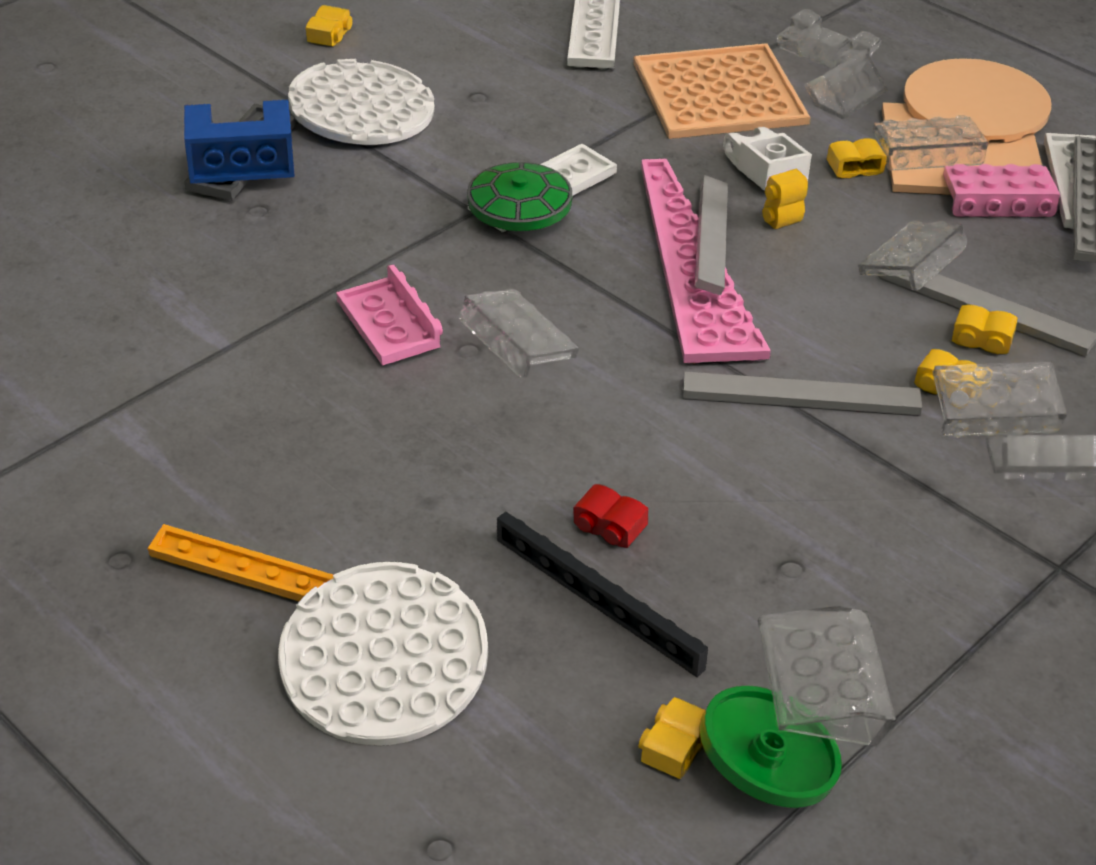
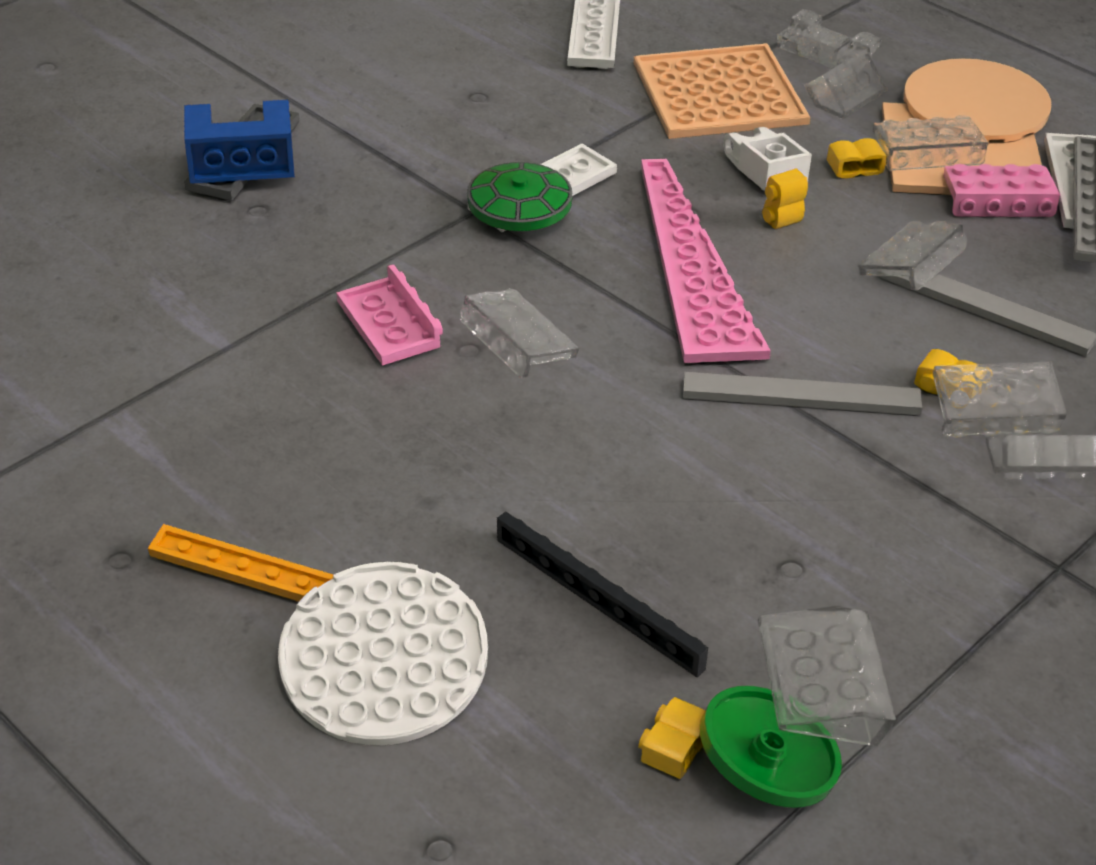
(328, 25): yellow brick -> none
(361, 102): white tile -> none
(610, 515): red brick -> none
(711, 236): light grey tile -> none
(984, 329): yellow brick -> none

